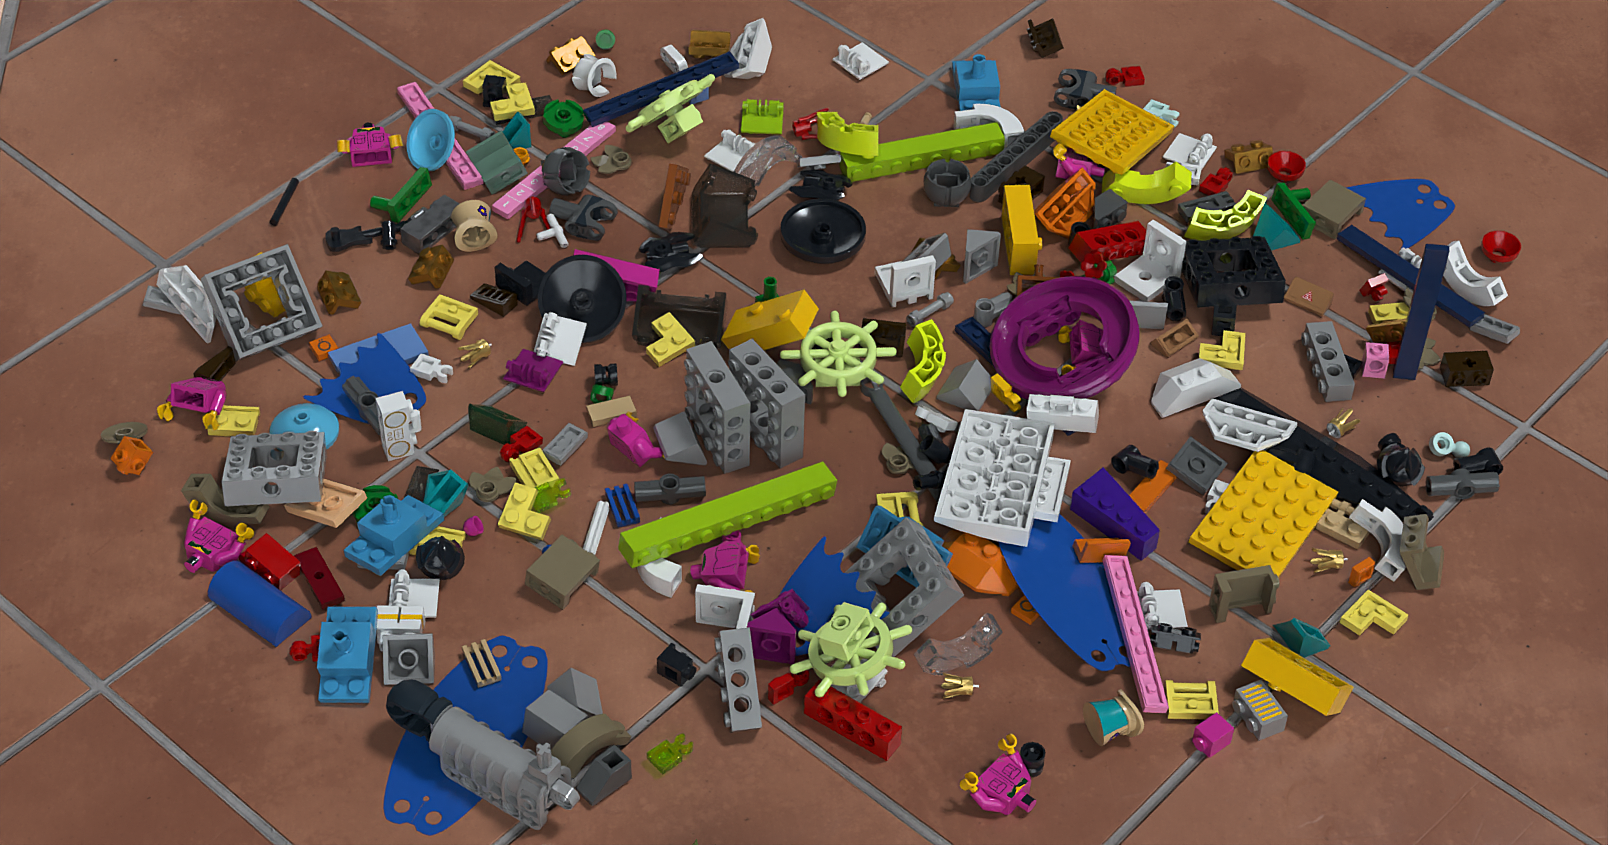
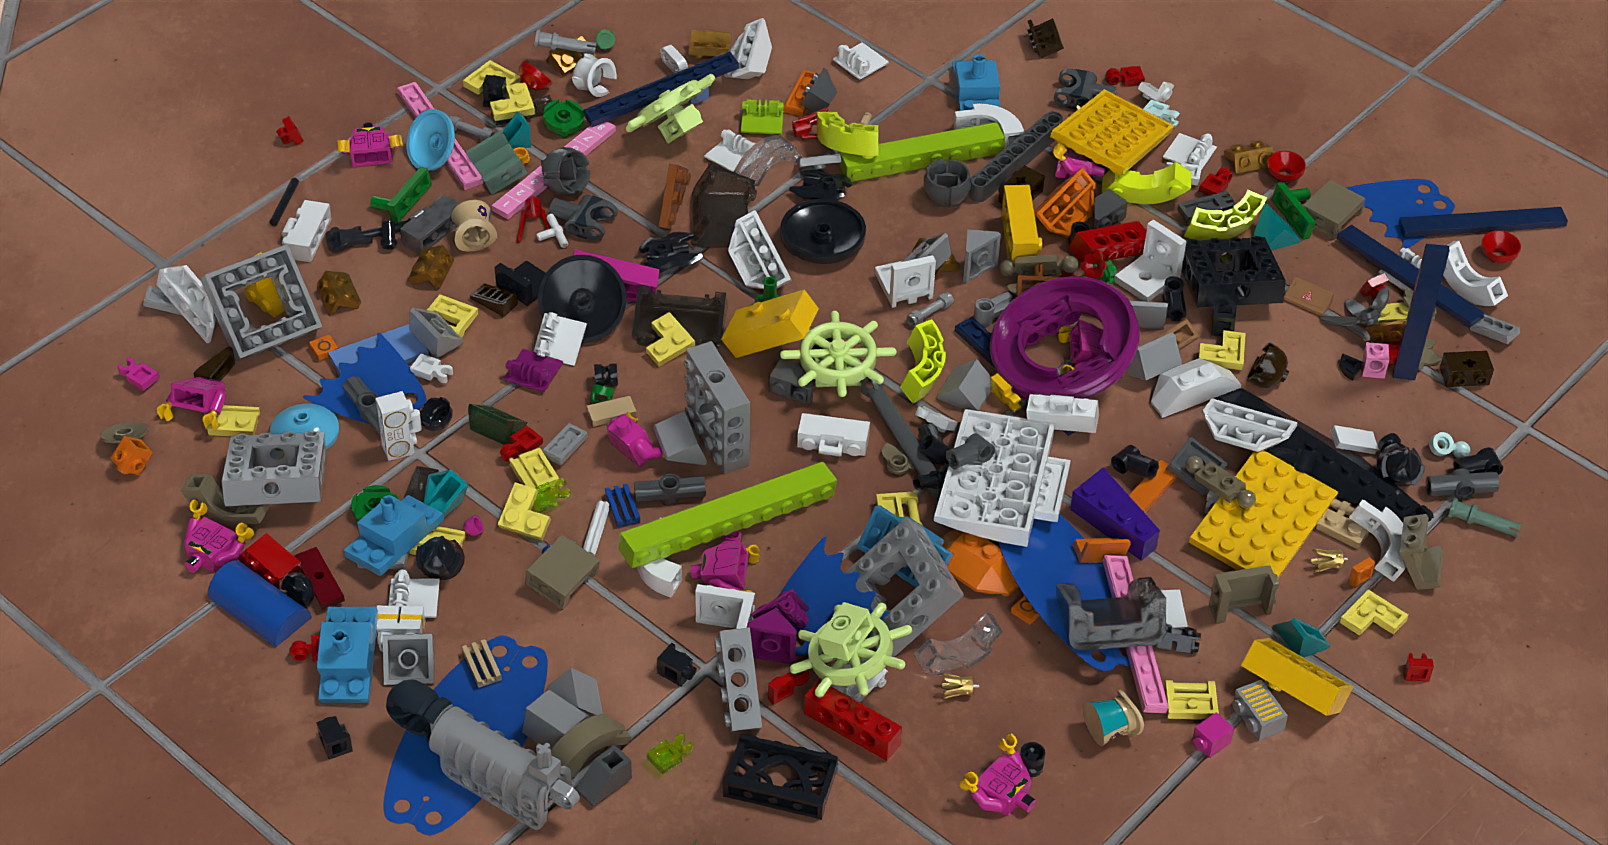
(139, 376): none -> dark pink plate
(290, 132): none -> red tile
(298, 588): none -> black hair
(308, 229): none -> white piece
(334, 737): none -> black brick
(335, 506): light nougat plate -> none
(433, 332): none -> light grey slope
(436, 413): none -> black hair
(479, 350): pearl gold piece -> none
(491, 485): dark tan plate -> none
(533, 77): none -> red piece
(555, 41): none -> light grey pin
(612, 161): dark tan plate -> none
(755, 253): none -> white wedge
(773, 754): none -> black fence
(775, 403): light grey brick -> none
(793, 103): none -> orange tile
(820, 93): none -> dark grey slope
(833, 435): none -> white piece
(888, 334): dark brown bracket -> none
(974, 449): none -> dark grey piece
(1051, 263): none -> dark tan plate
(1114, 621): none -> clear smoke windscreen
(1151, 92): none -> white bracket
(1155, 358): none -> light grey slope
(1220, 481): none -> dark tan plate
(1269, 367): none -> dark brown cylinder
(1328, 361): light grey brick -> none
(1336, 426): pearl gold piece -> none
(1354, 439): none -> white tile
(1361, 314): none -> dark grey plant
(1418, 668): none -> red tile
(1472, 514): none -> sand green pin
(1482, 221): none -> dark blue tile

